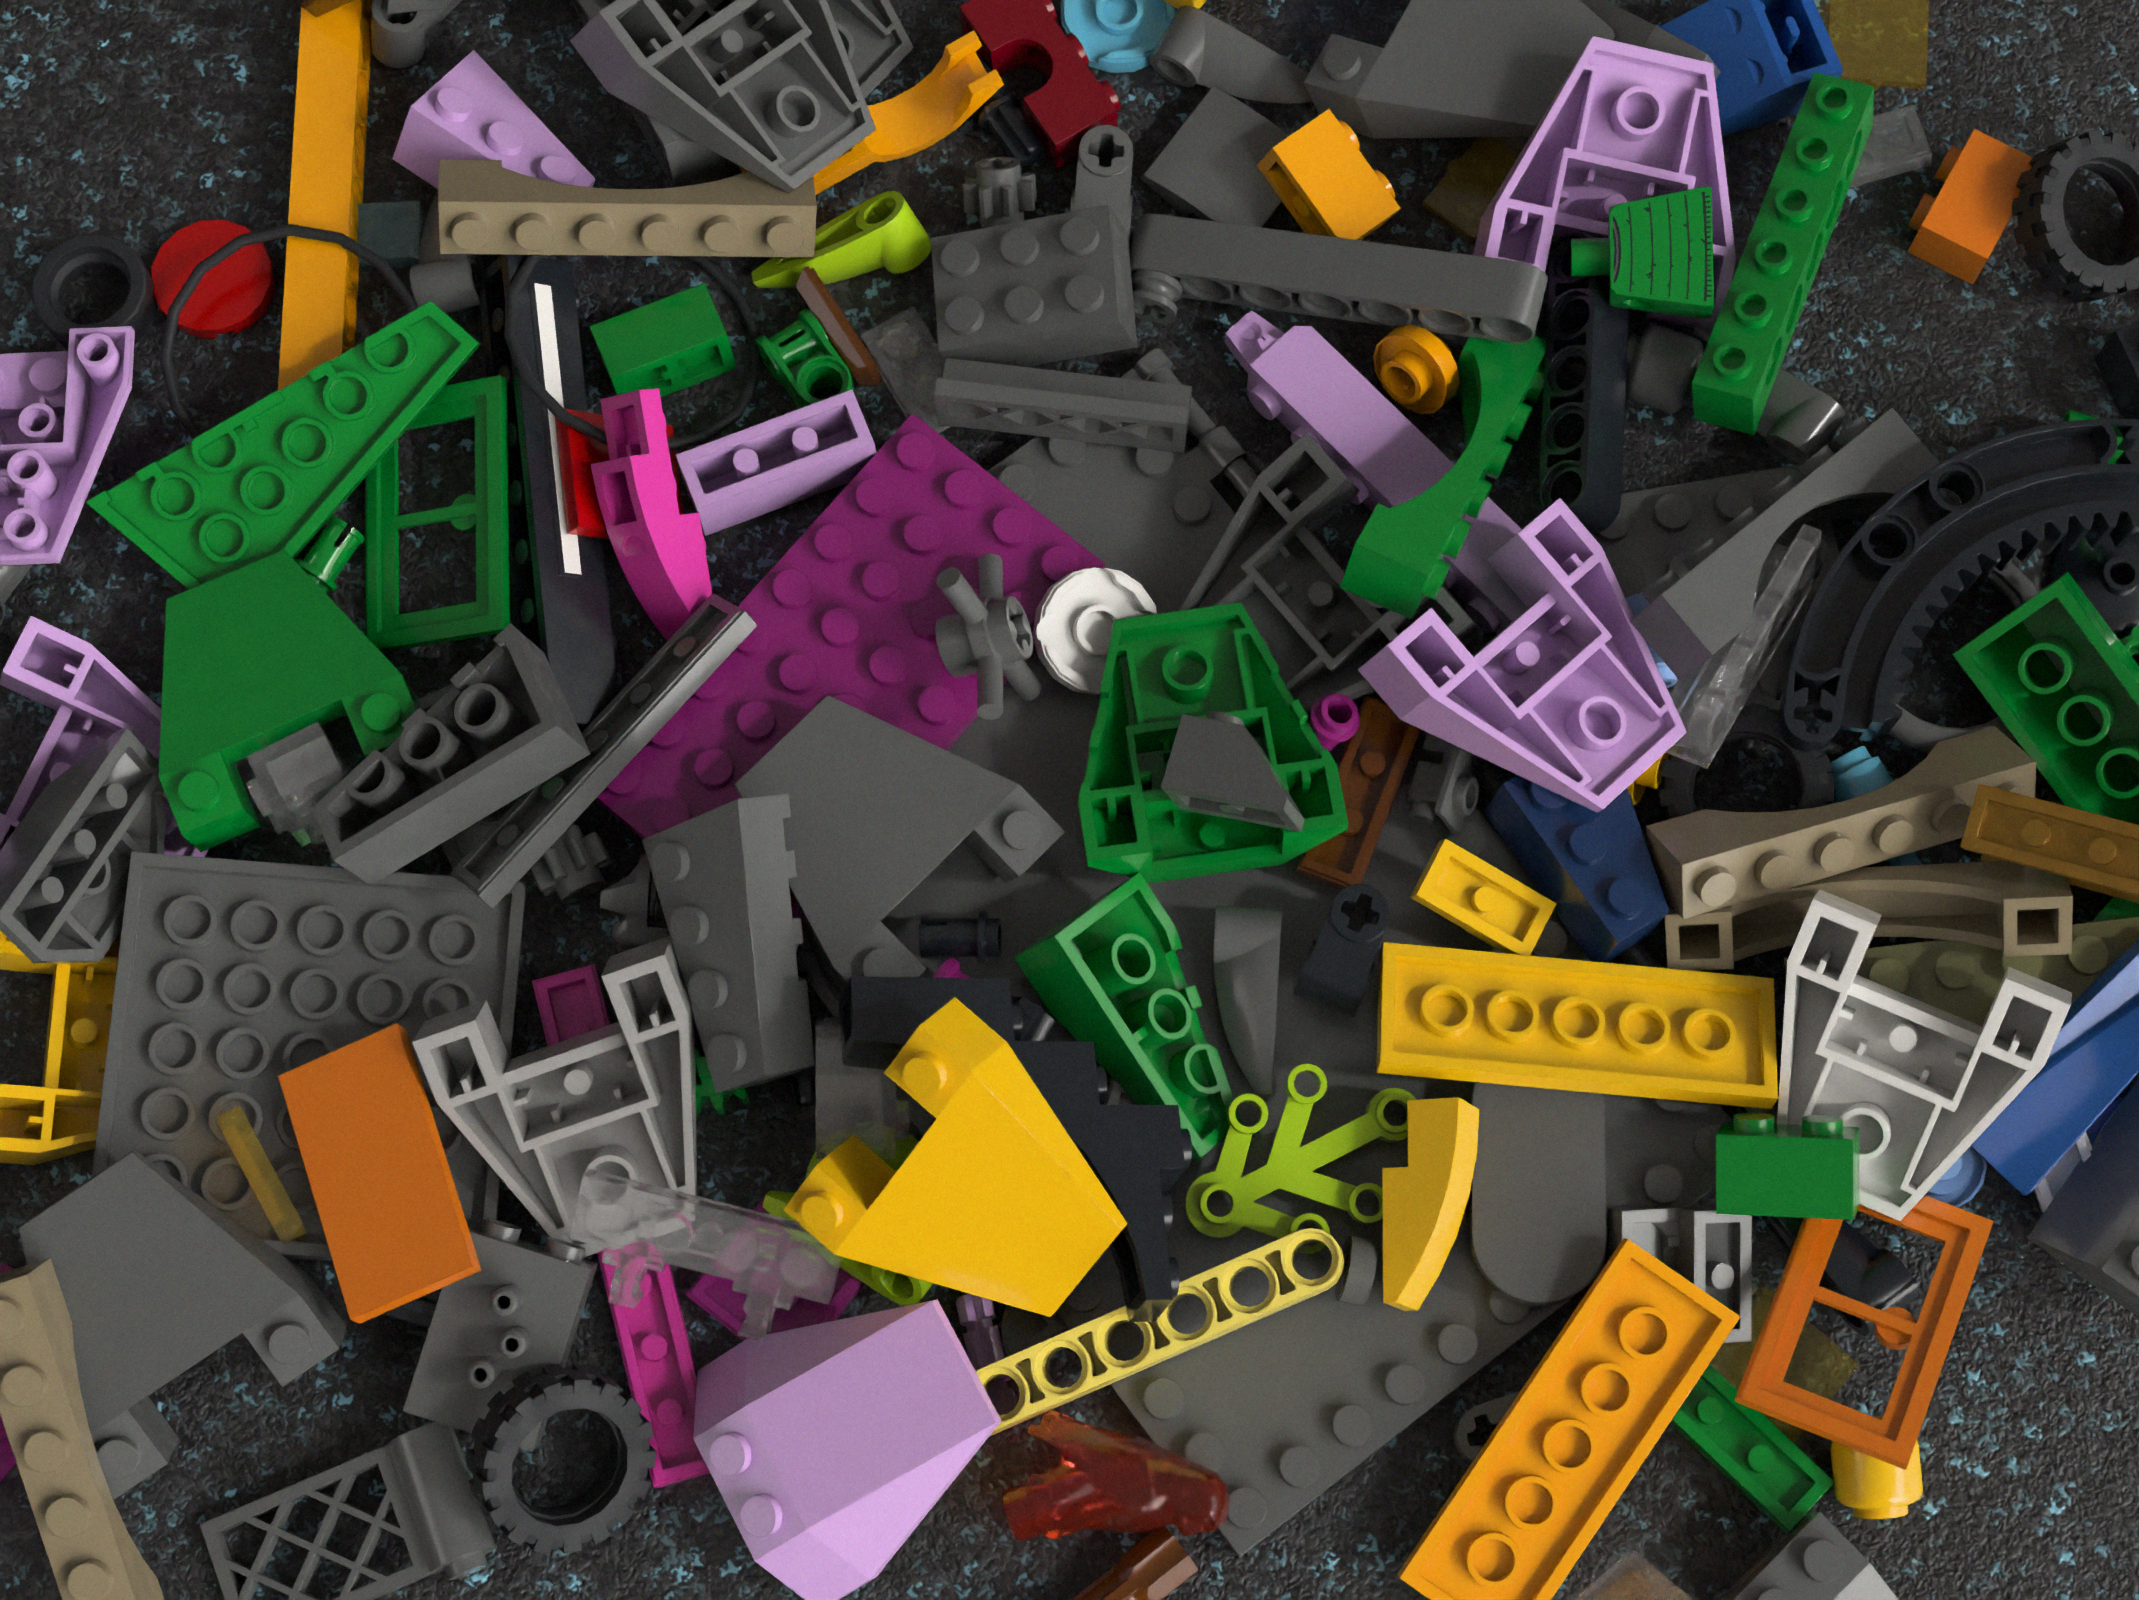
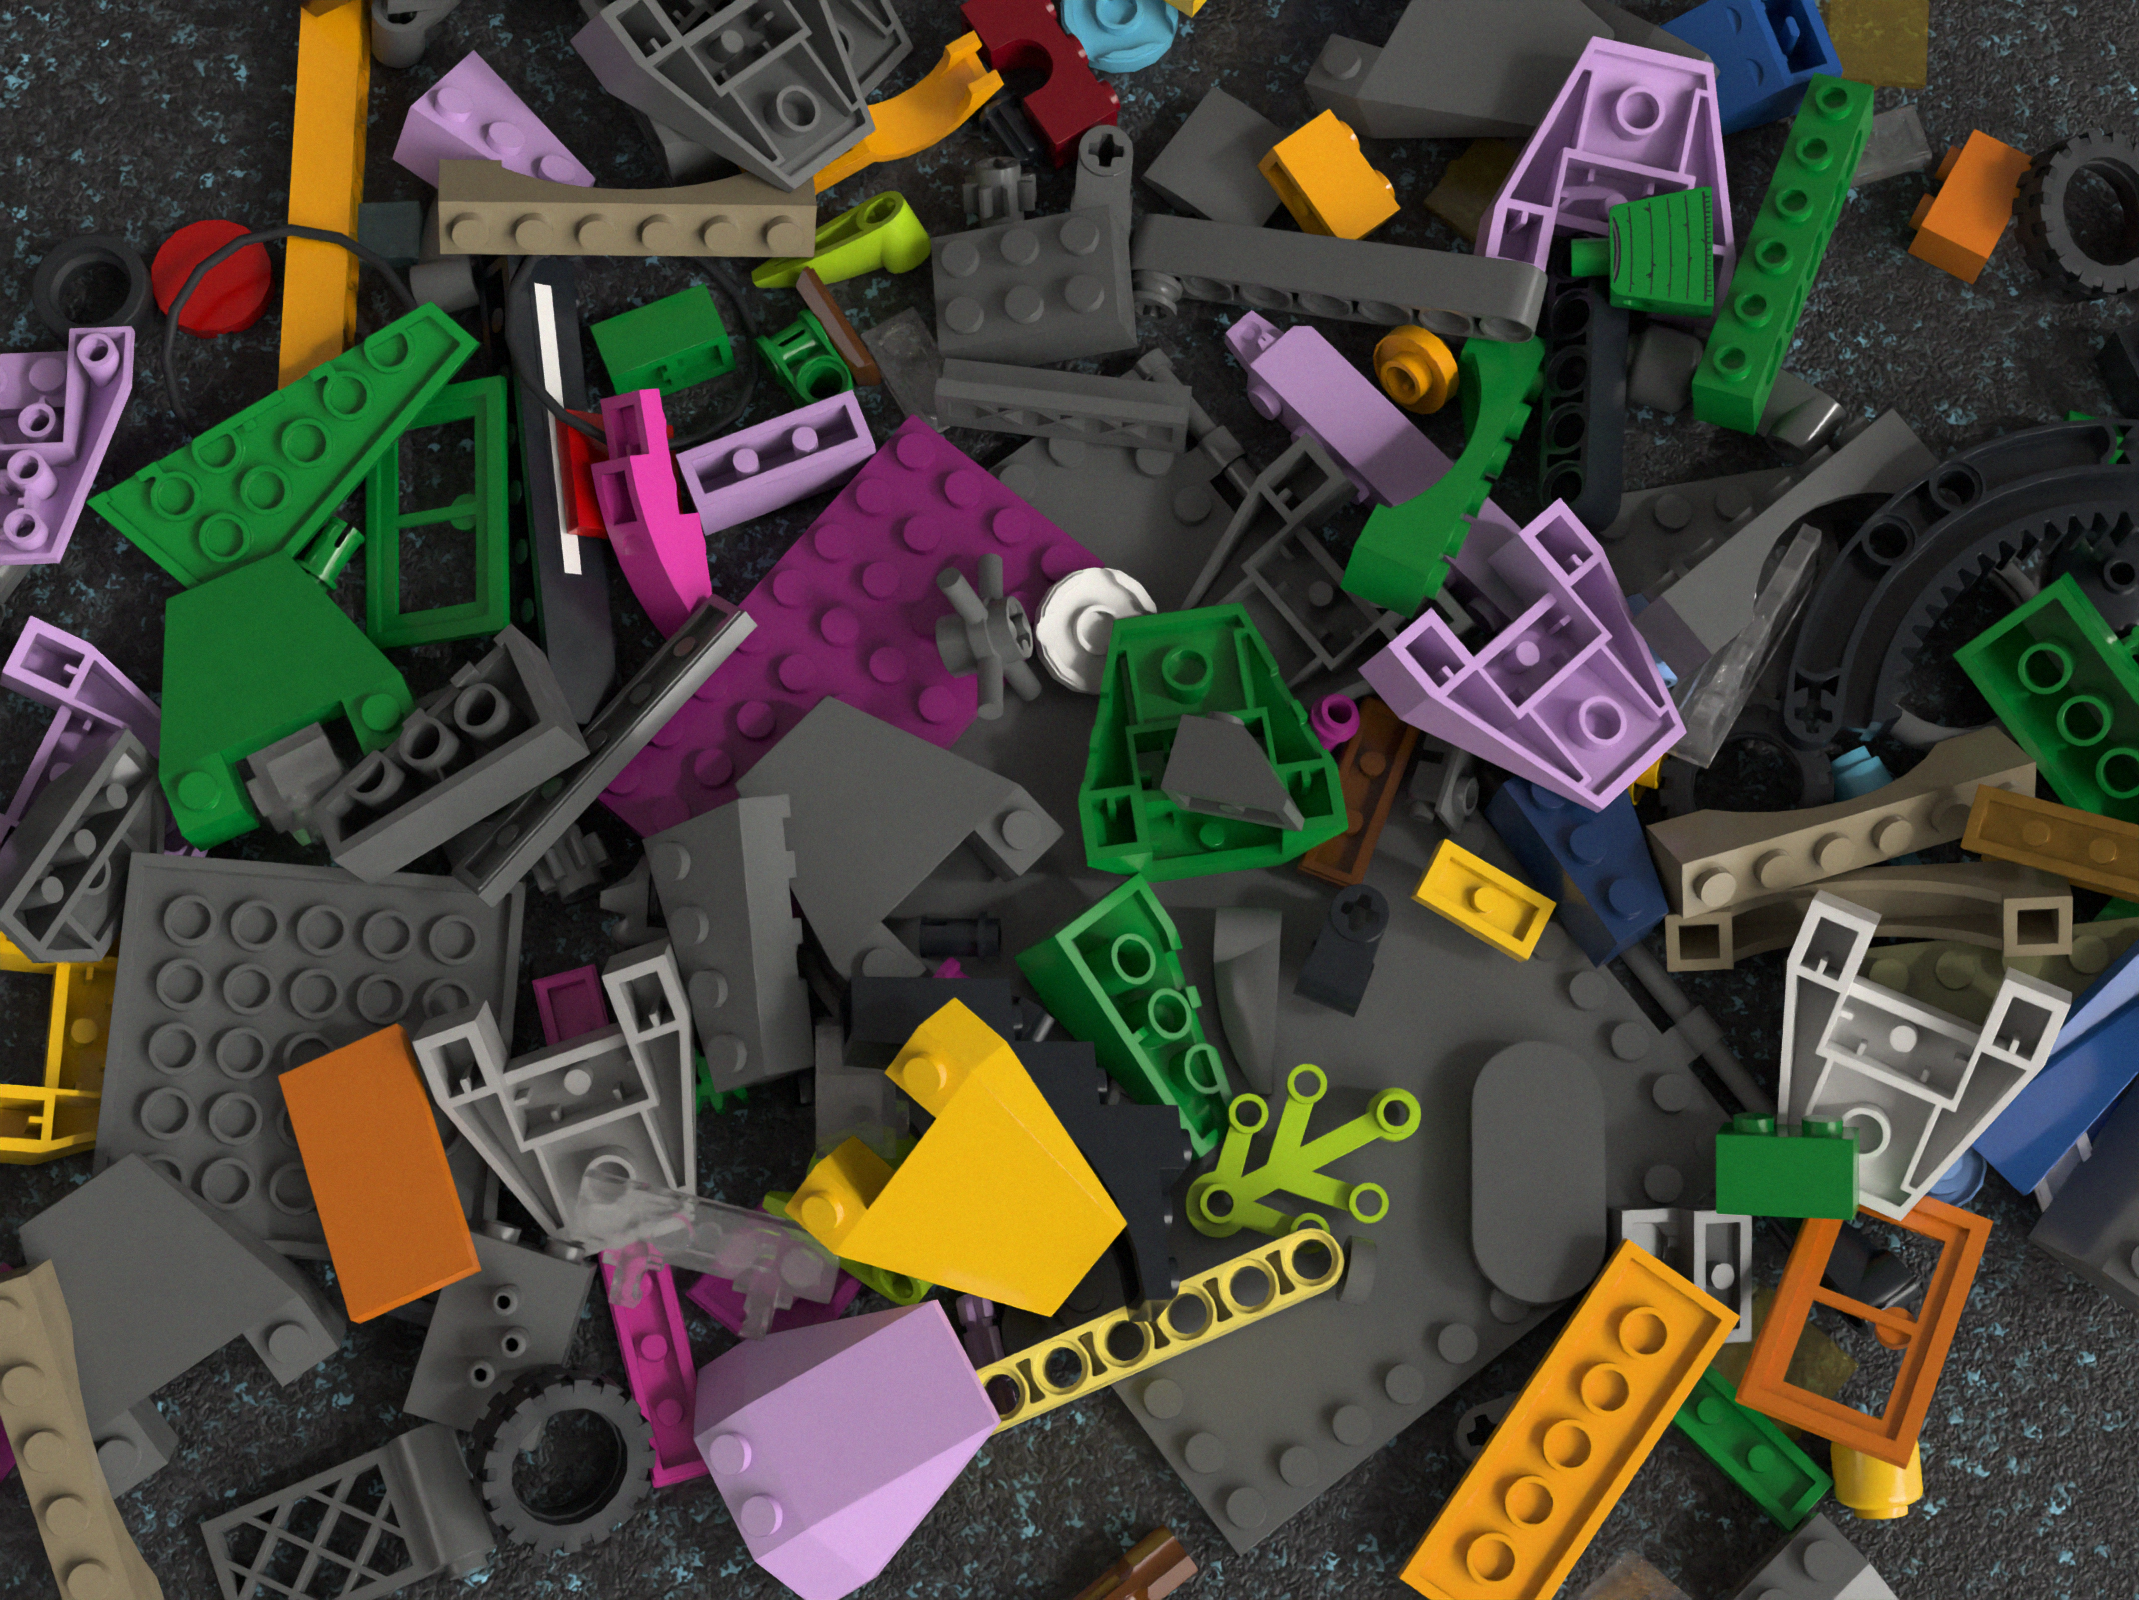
(261, 1175): clear yellow tile -> none
(1112, 1485): clear red animal -> none
(1218, 55): dark grey piece -> none
(1427, 1198): yellow slope -> none
(1576, 1025): yellow plate -> none

